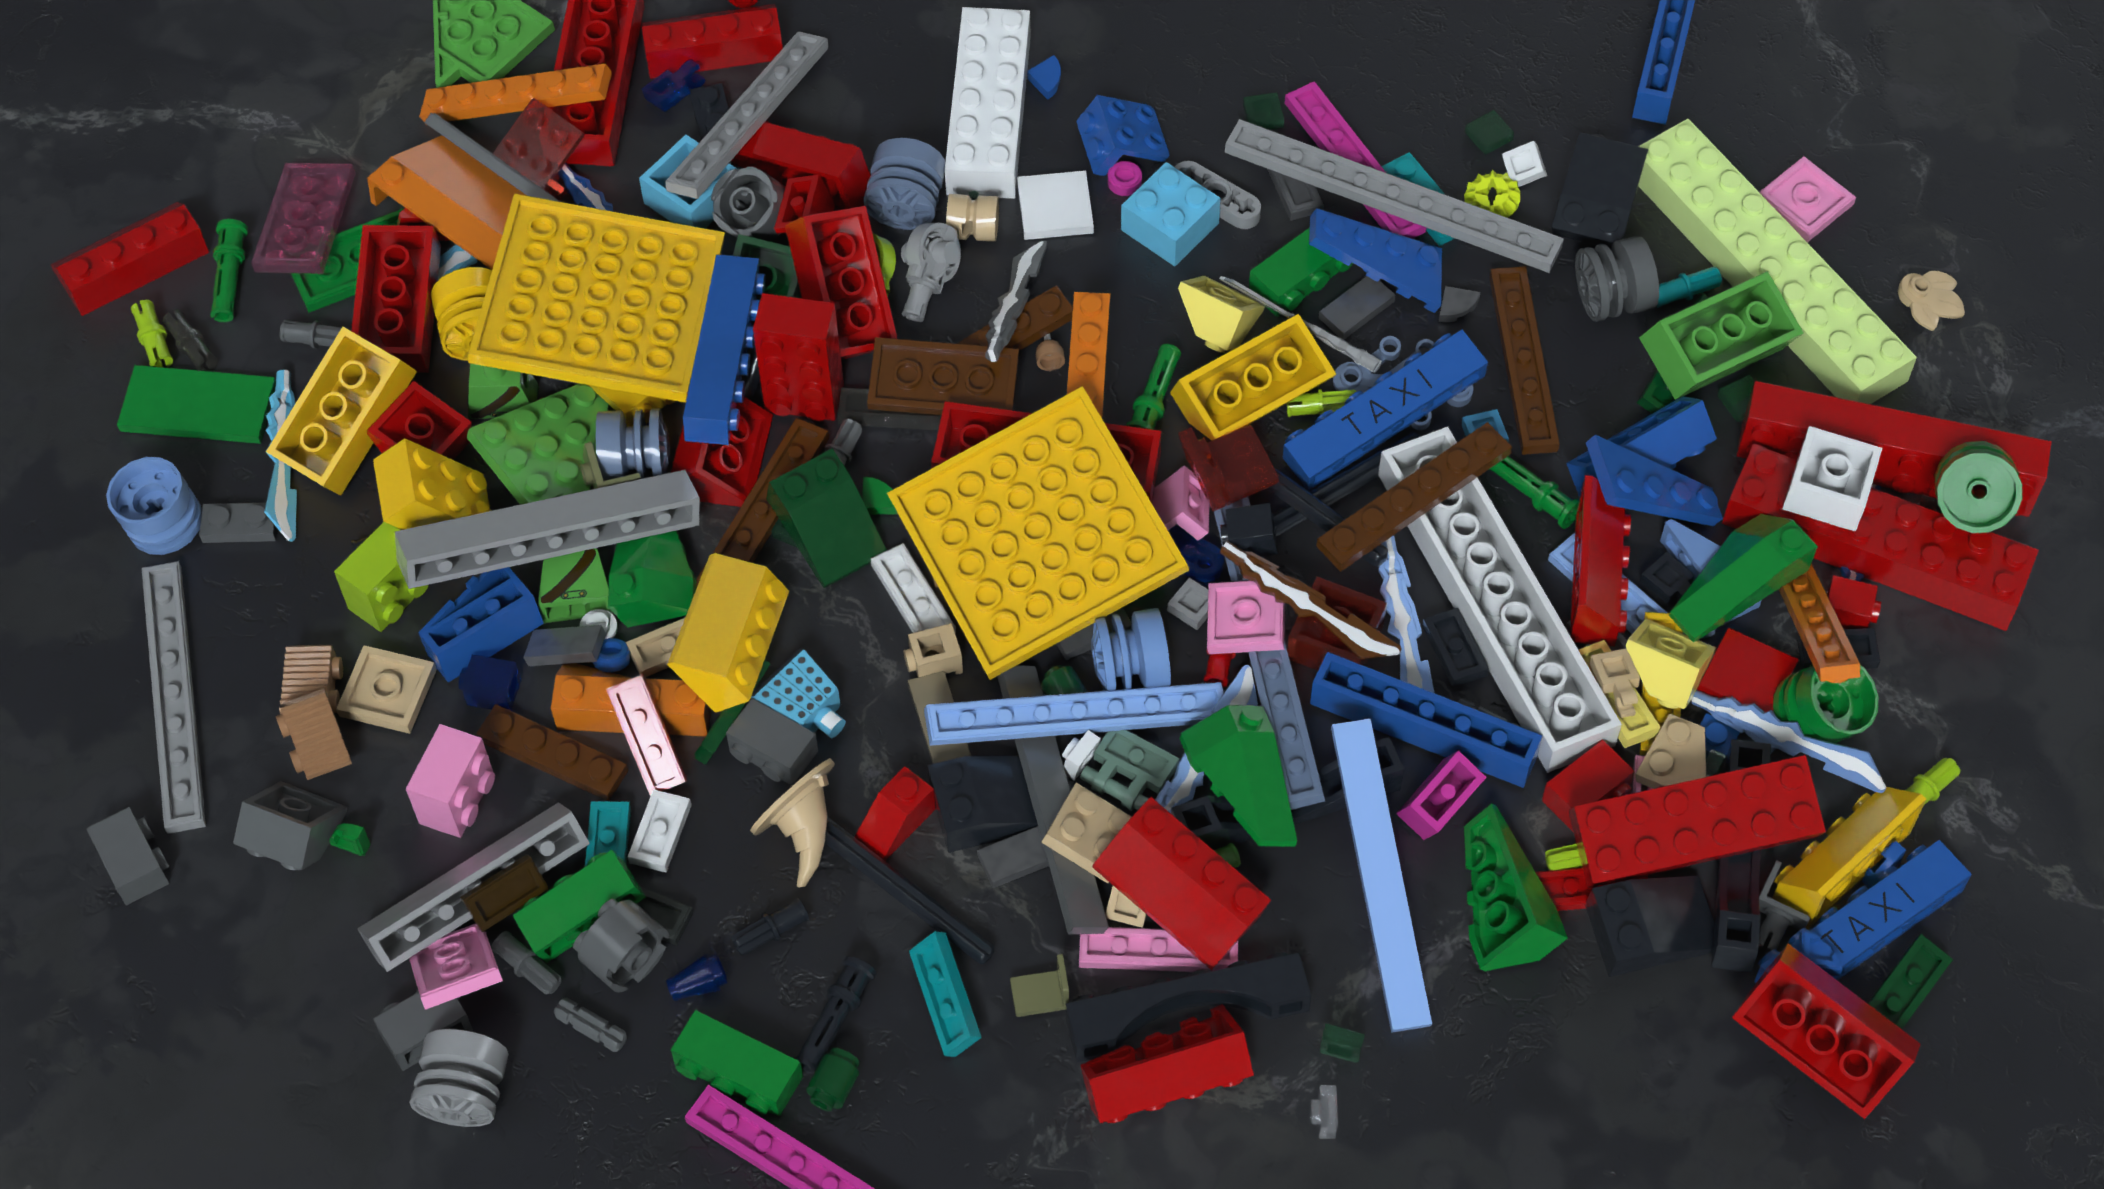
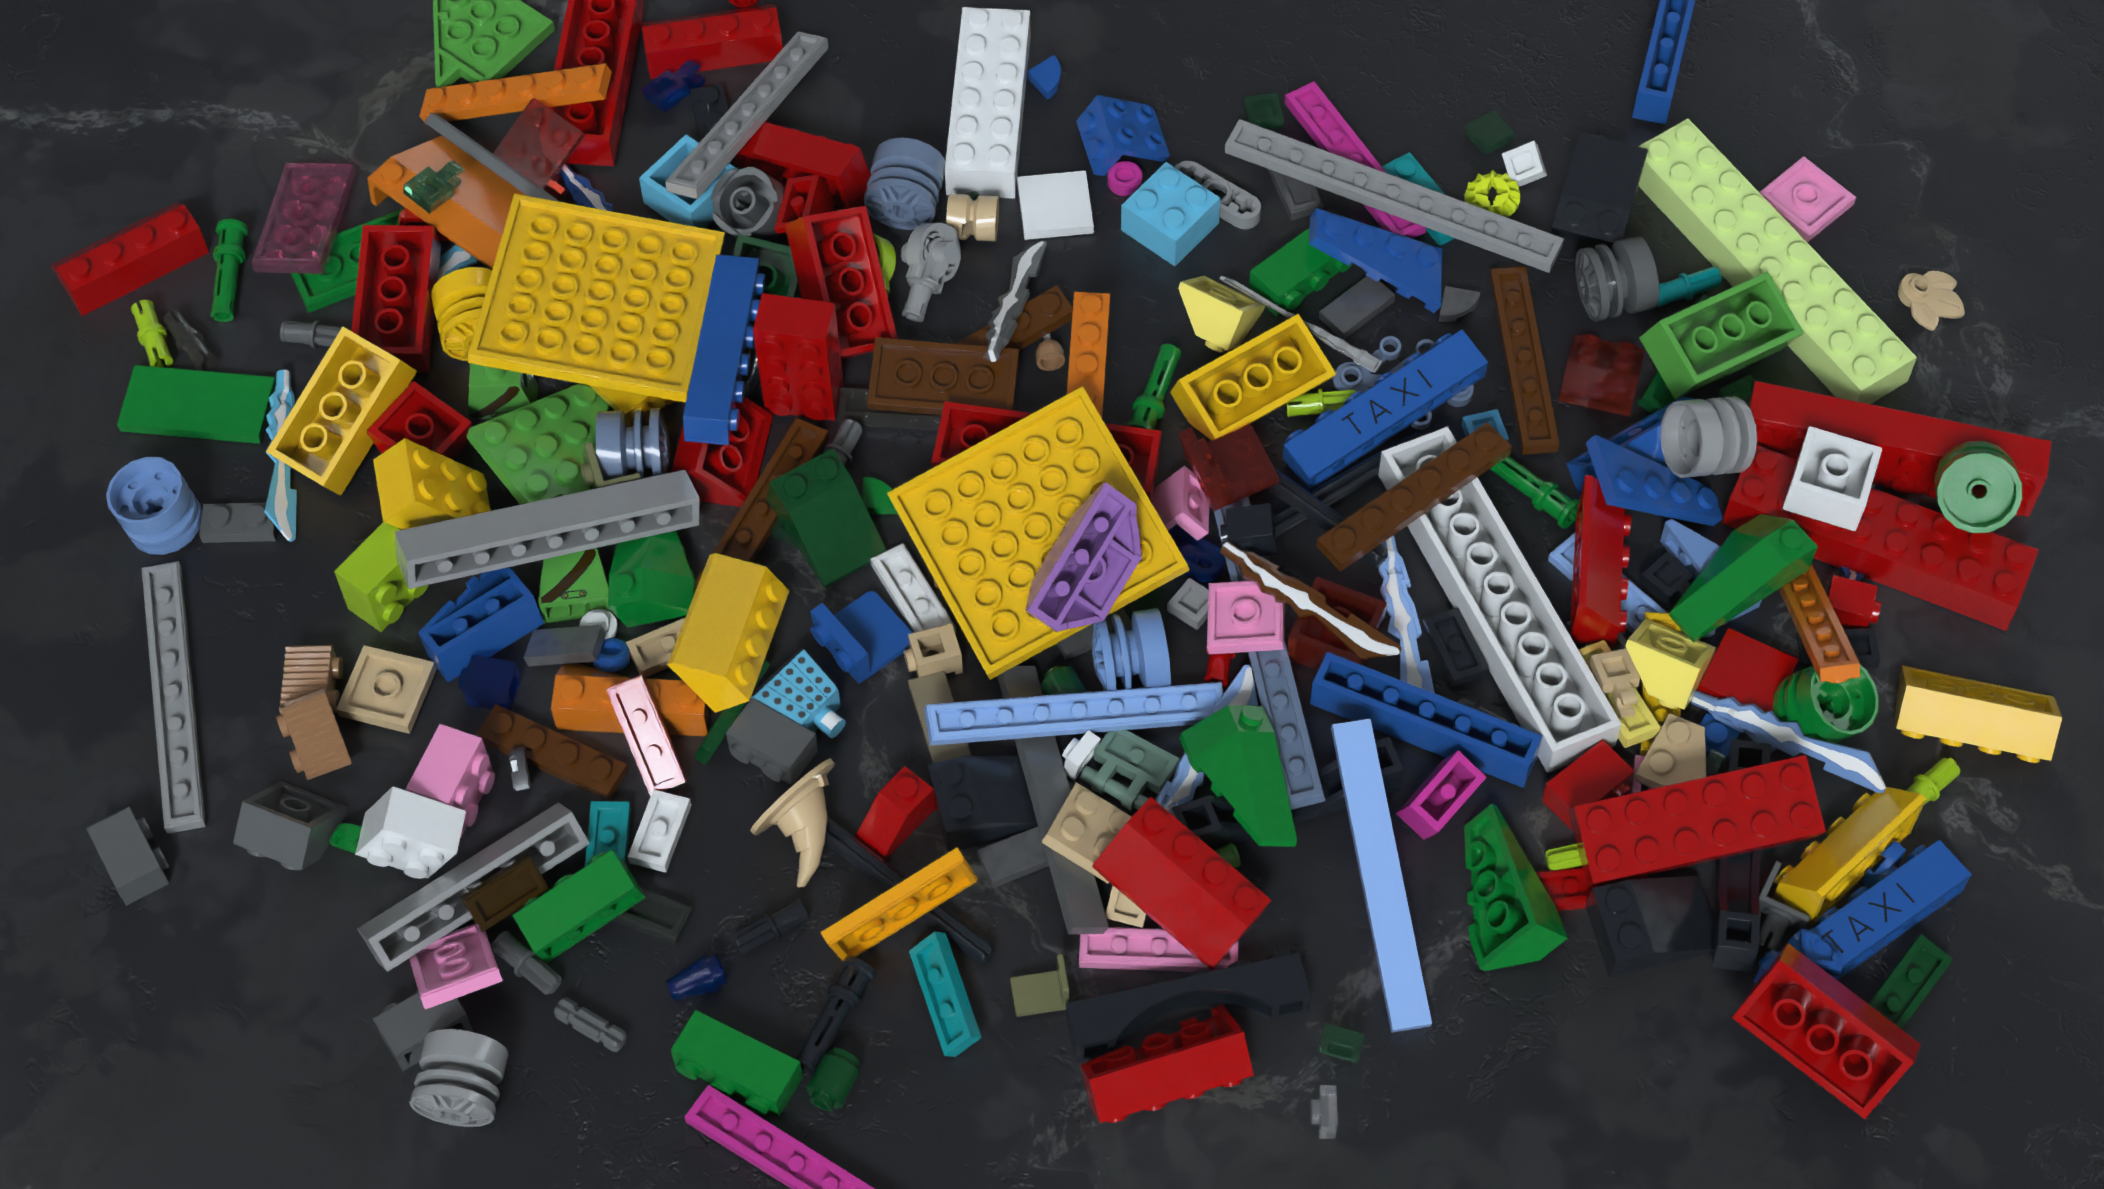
(410, 833): none -> white brick
(433, 188): none -> clear green plate
(520, 772): none -> flat silver tile
(621, 944): dark grey brick -> none
(861, 635): none -> blue bracket
(900, 905): none -> light orange tile
(1087, 563): none -> medium lavender wedge
(1601, 374): none -> clear red bracket
(1708, 437): none -> light grey wheel
(1977, 714): none -> yellow slope

